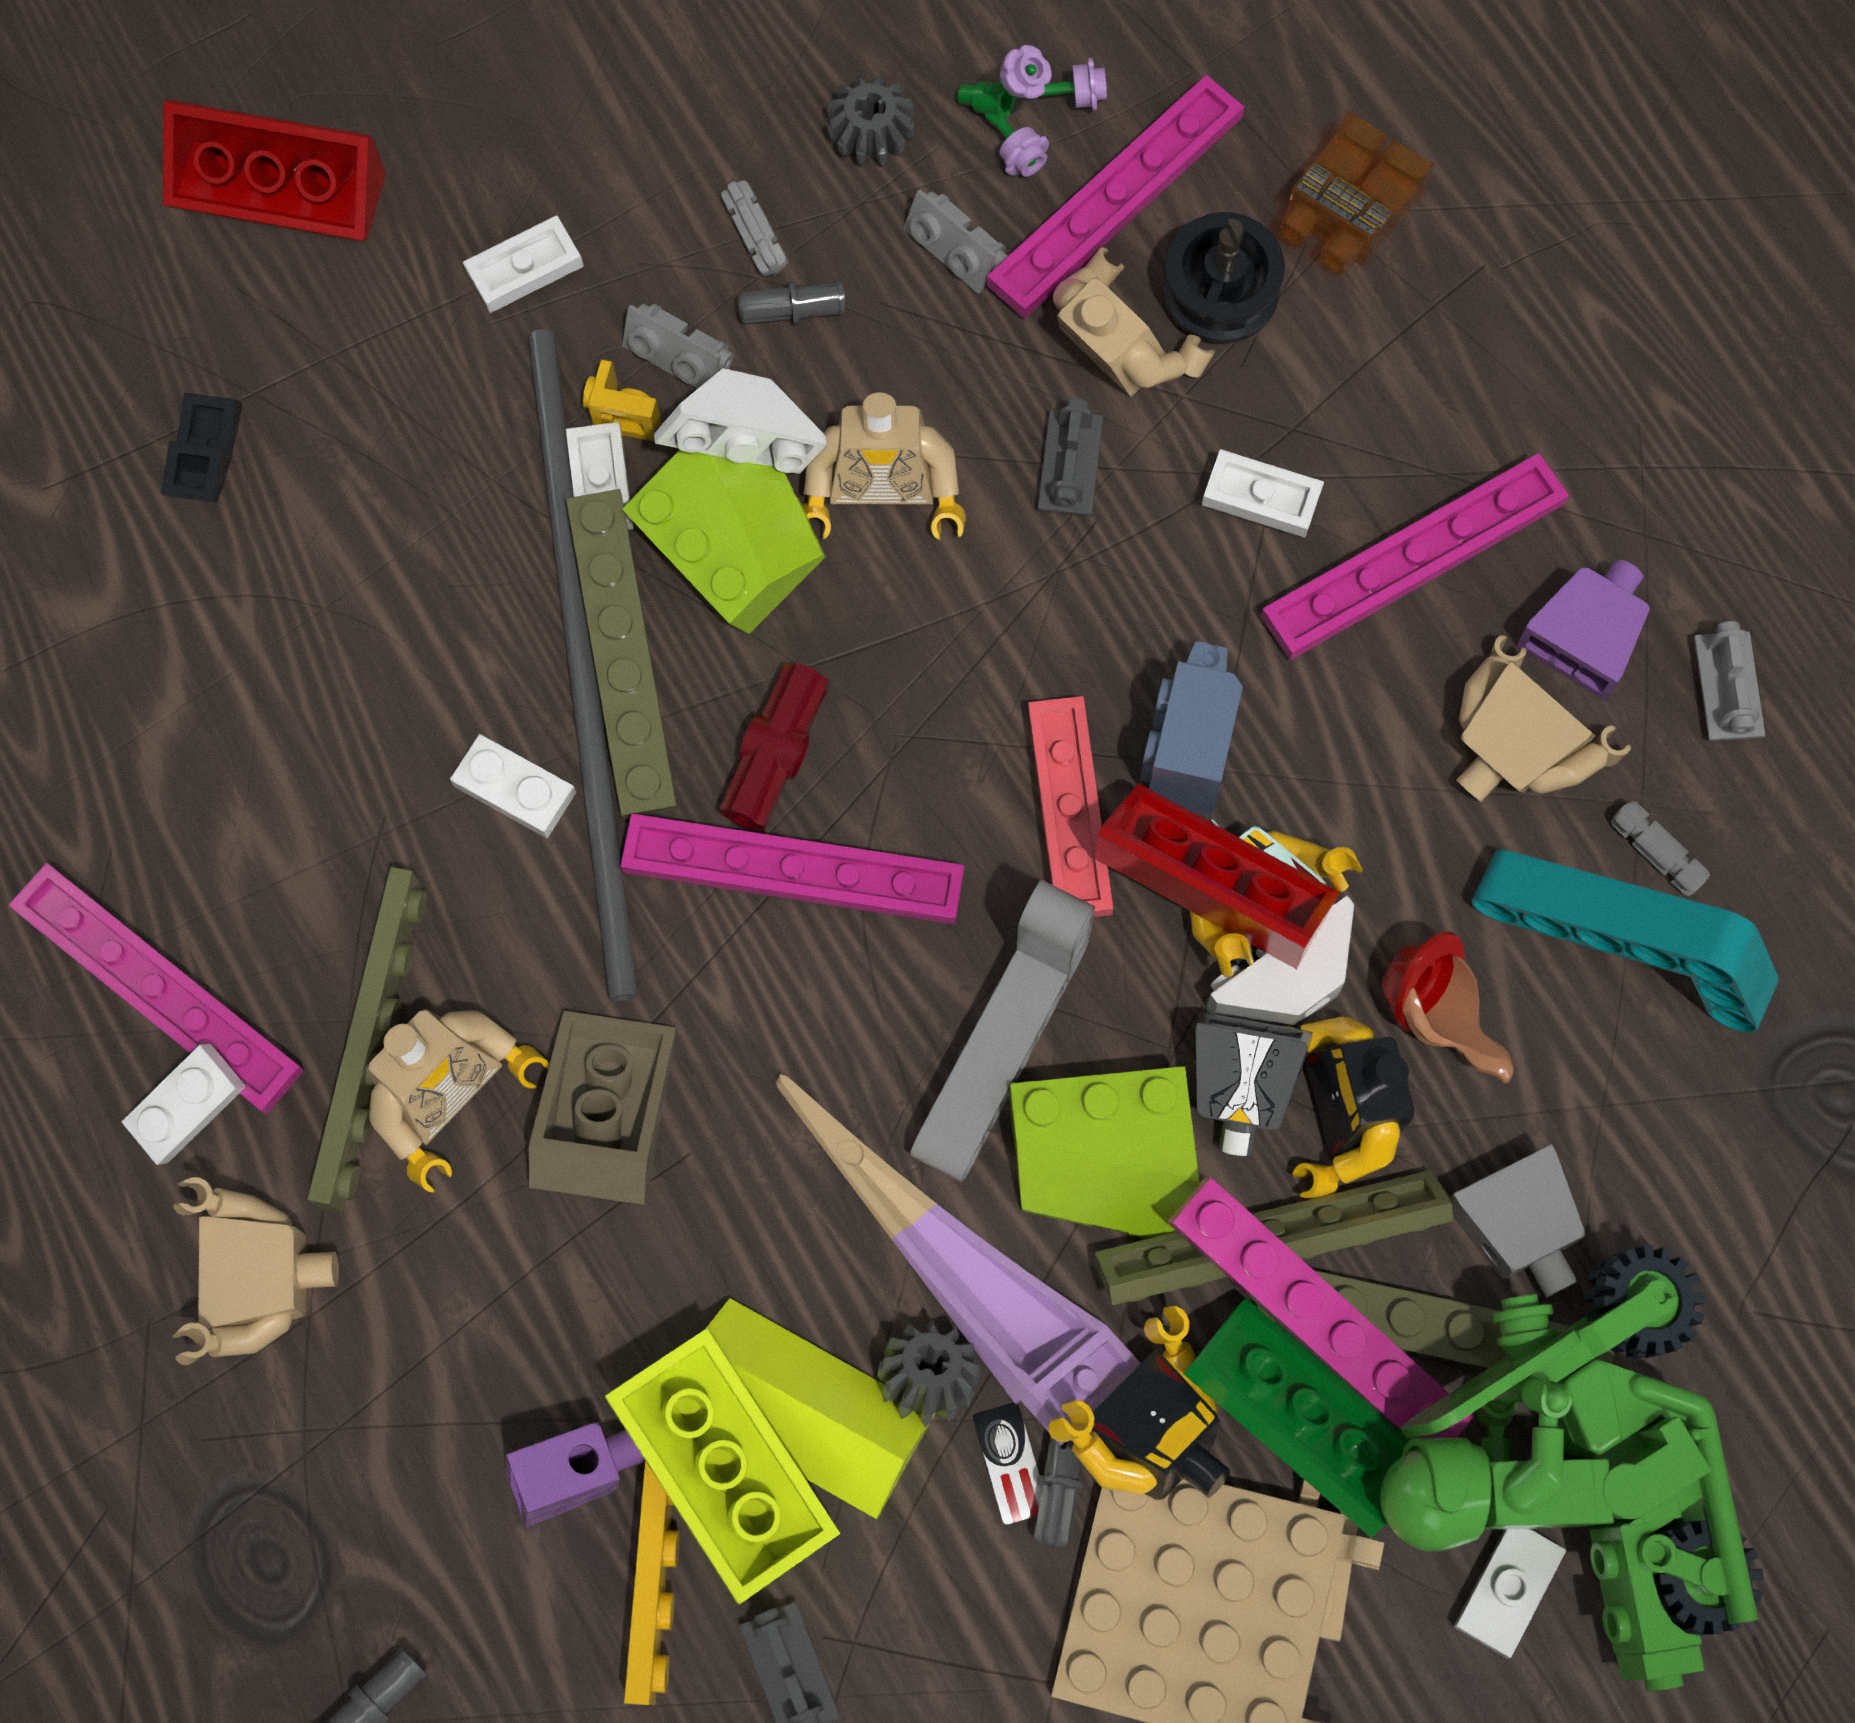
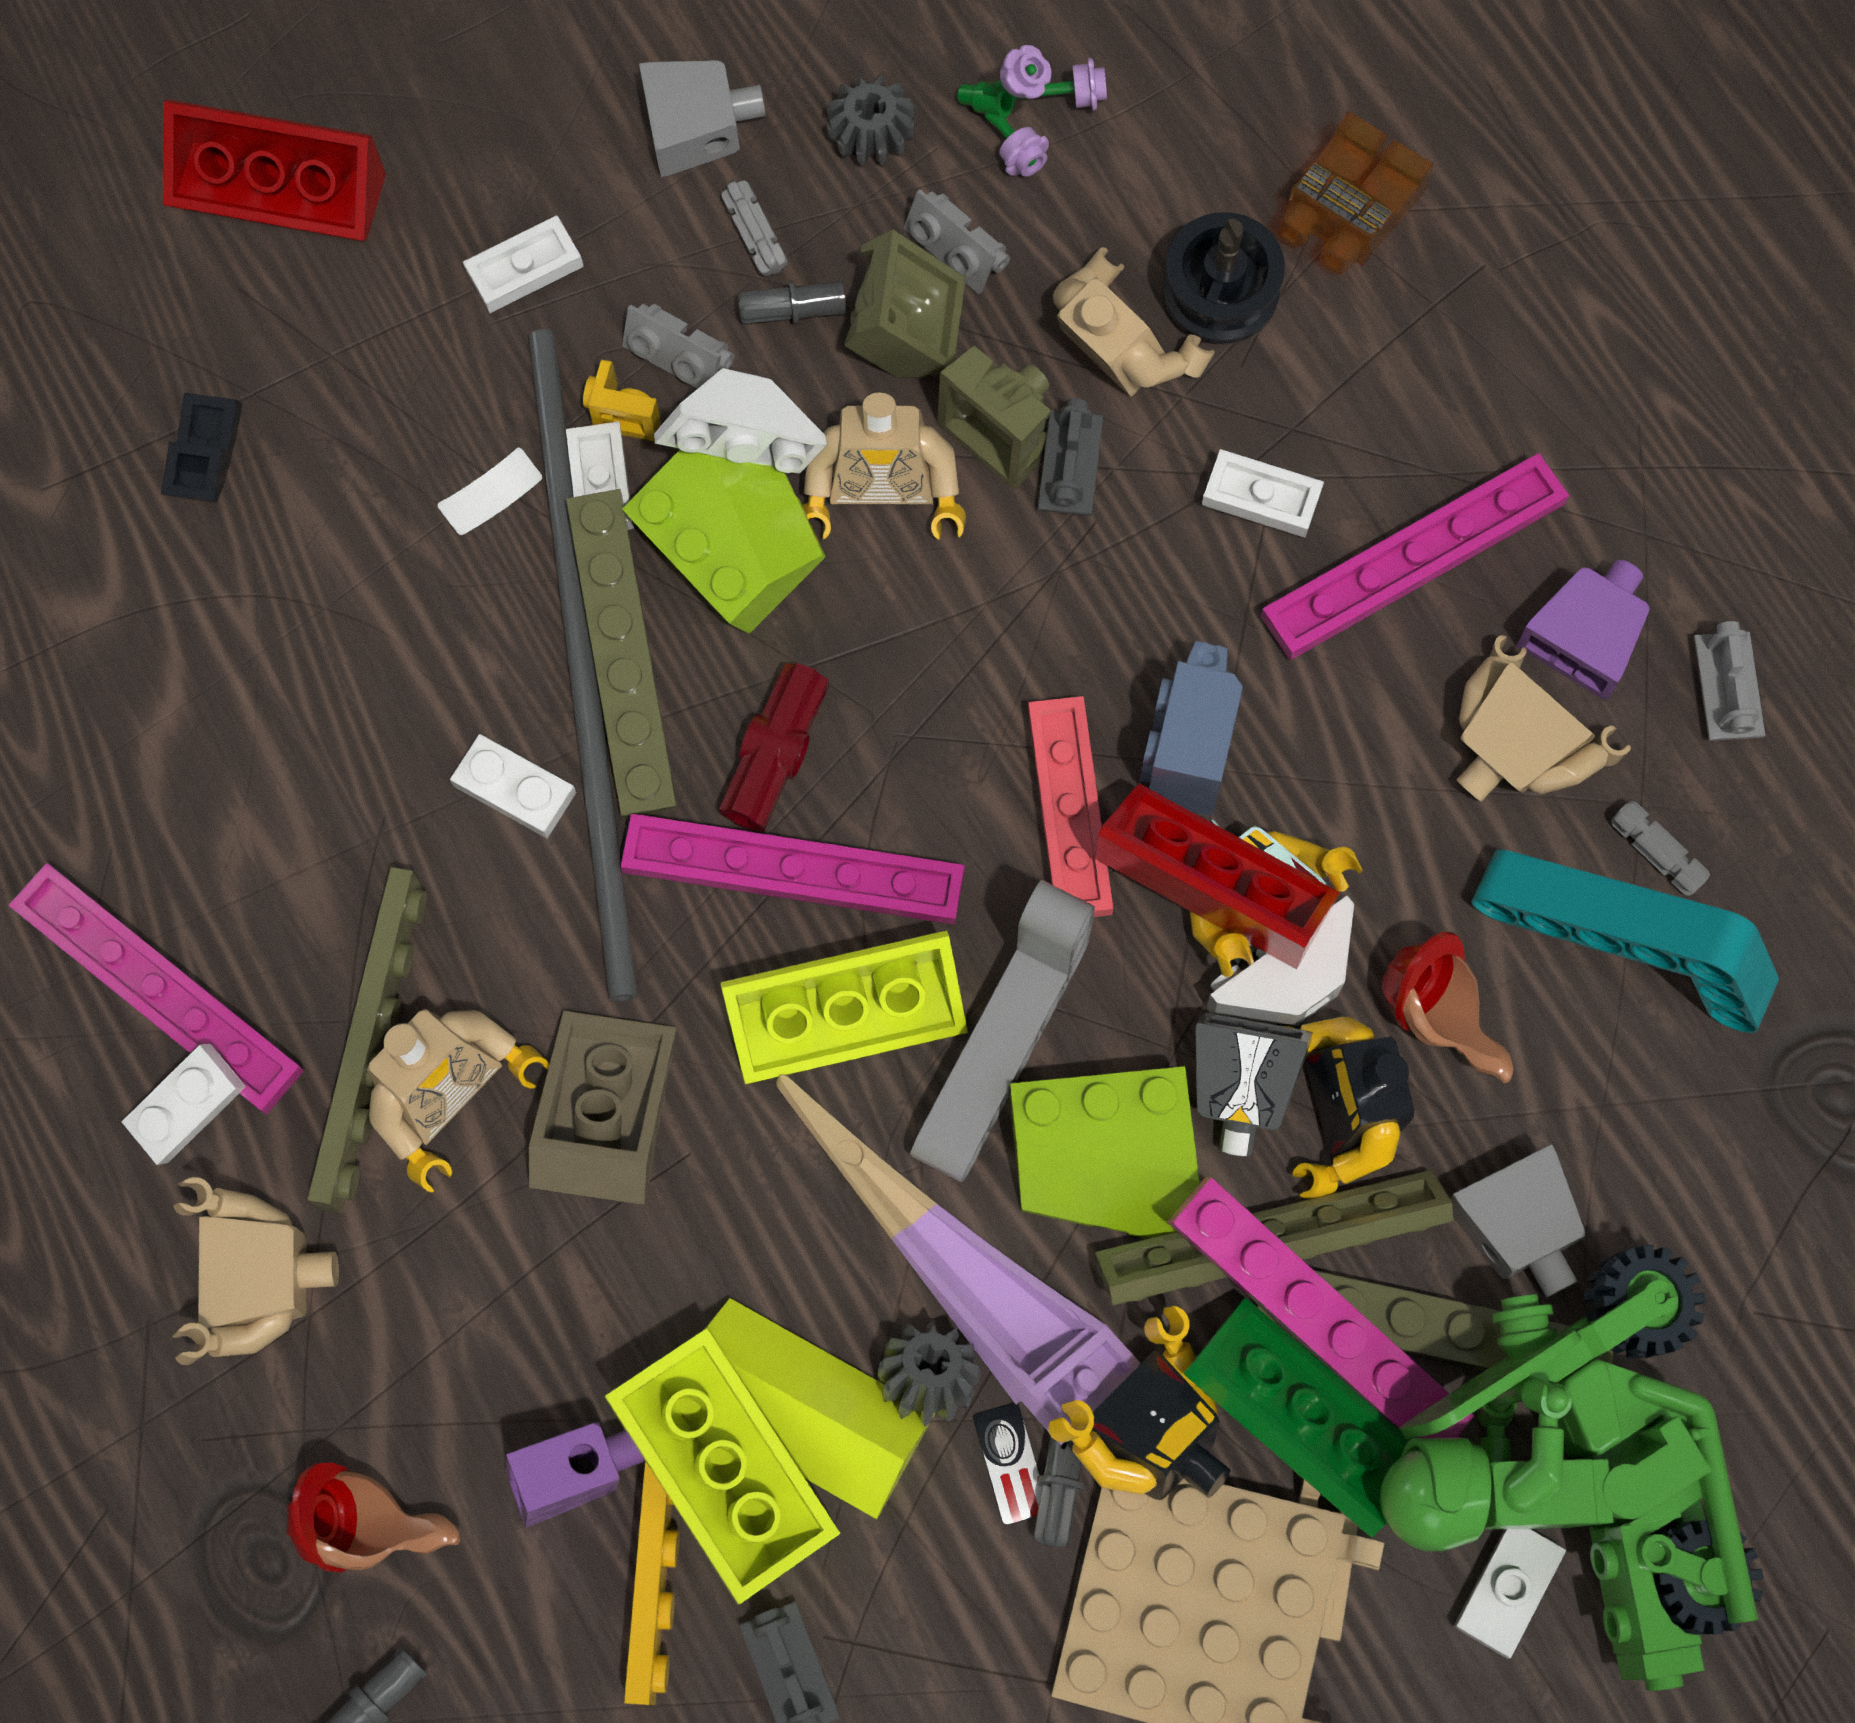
(355, 1522): none -> piece
(490, 492): none -> white sticker
(695, 112): none -> light grey torso
(845, 1007): none -> neon yellow slope
(906, 309): none -> olive brick
(995, 413): none -> olive brick
(1115, 196): dark pink plate -> none

